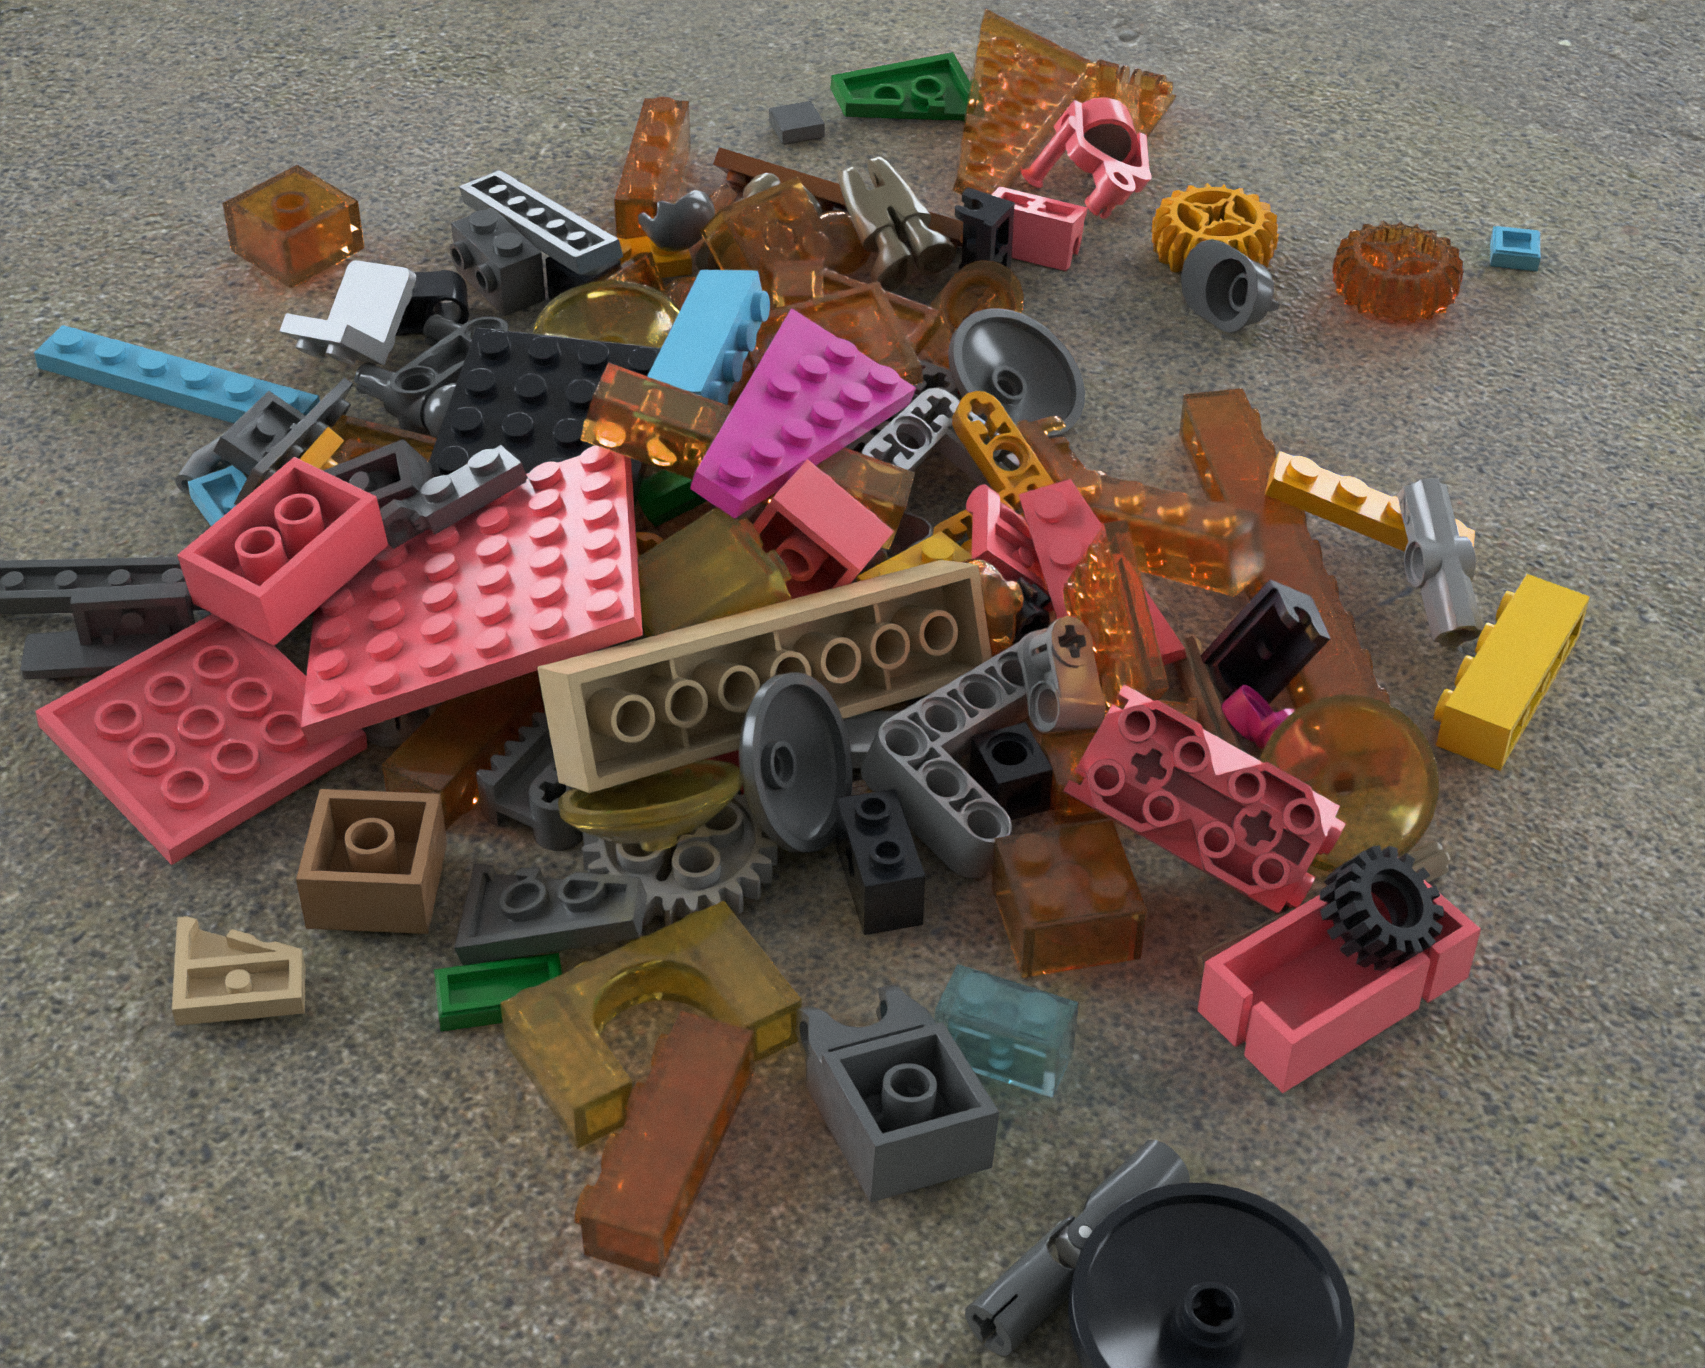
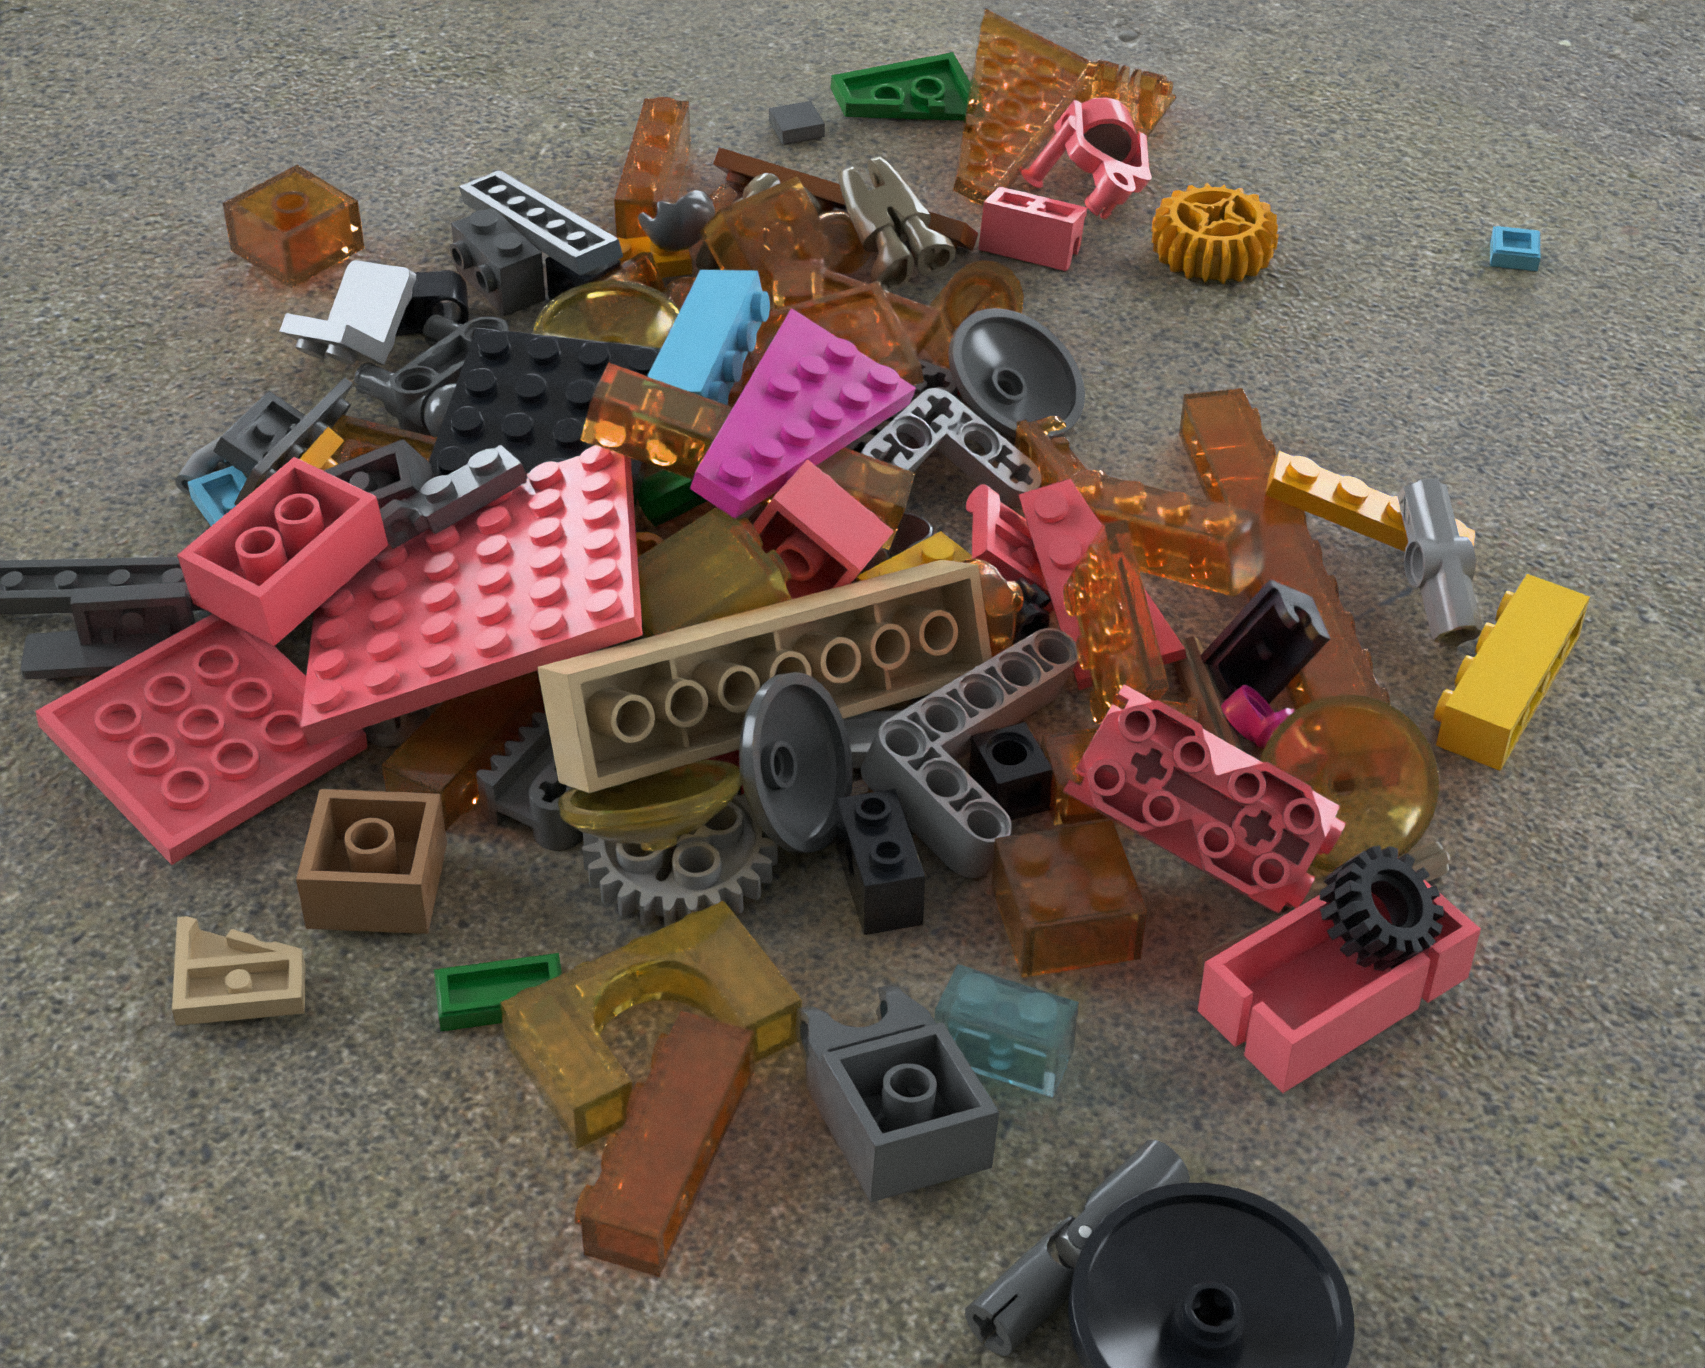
(160, 375): medium azure plate -> none
(543, 915): dark grey wing -> none
(986, 228): black hinge -> none
(1007, 484): light orange beam -> none
(1062, 683): light grey piece -> none
(1226, 286): dark grey piece -> none
(1397, 271): clear orange gear -> none

